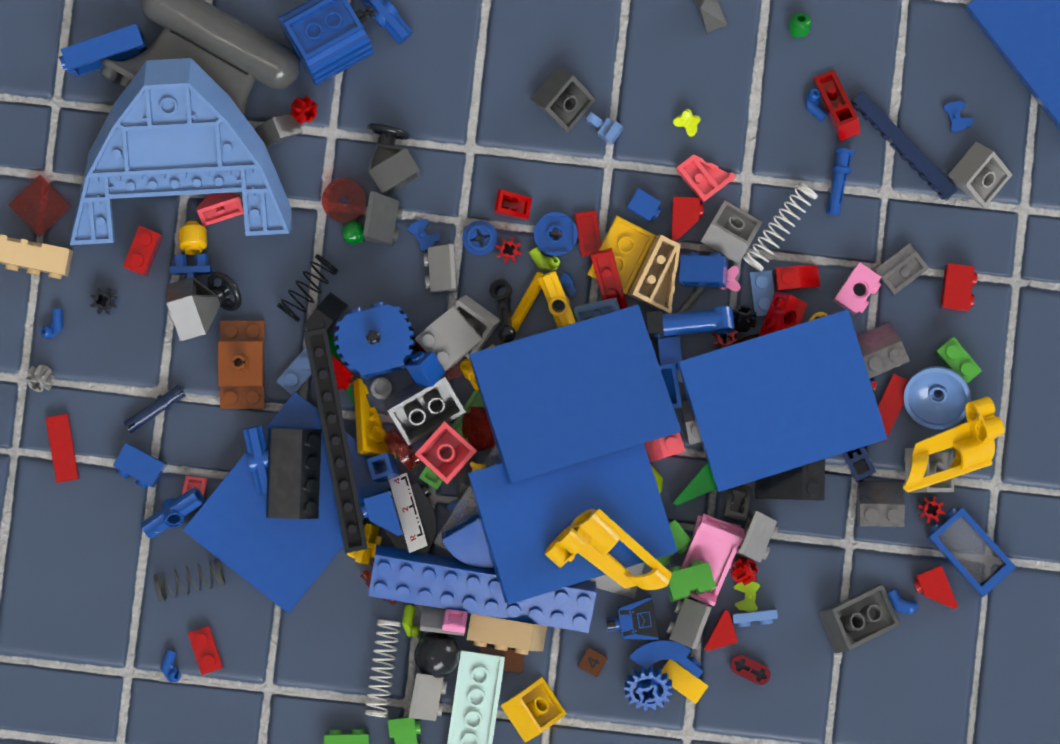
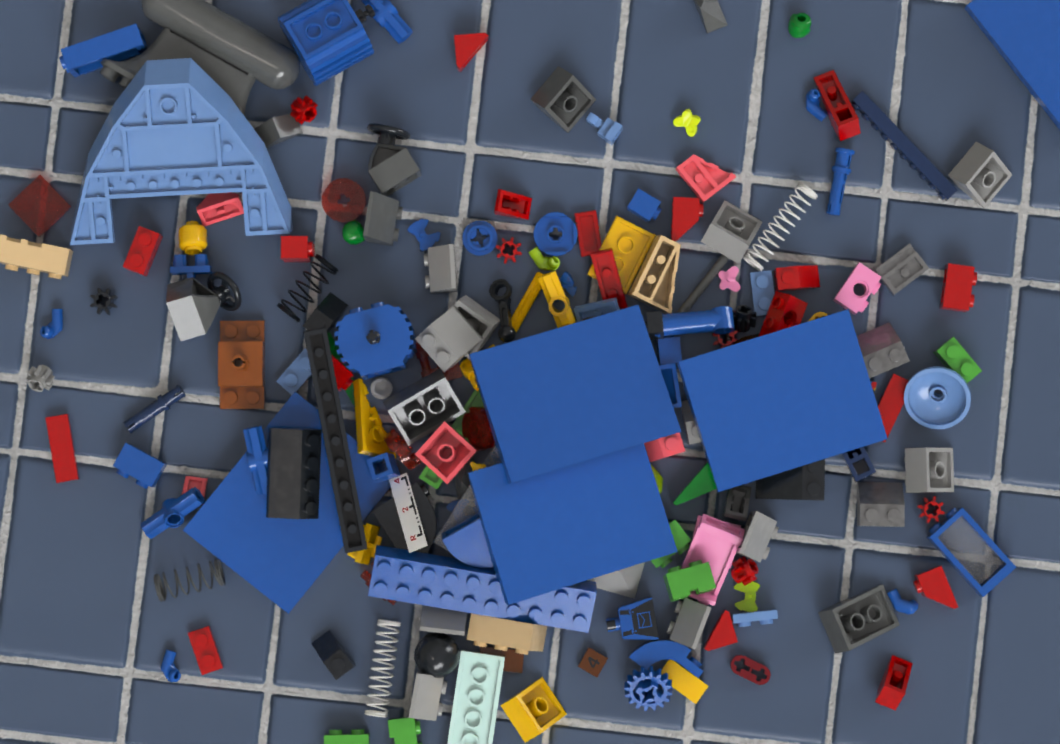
(297, 249): none -> red brick
(333, 655): none -> black slope
(383, 512): blue slope -> none
(407, 622): lime arm -> none
(425, 369): blue brick -> none
(455, 621): bright pink tile -> none
(467, 47): none -> red slope
(593, 536): yellow panel -> none
(703, 270): blue brick -> none
(894, 683): none -> red slope
(957, 122): blue piece -> none
(972, 445): yellow panel -> none

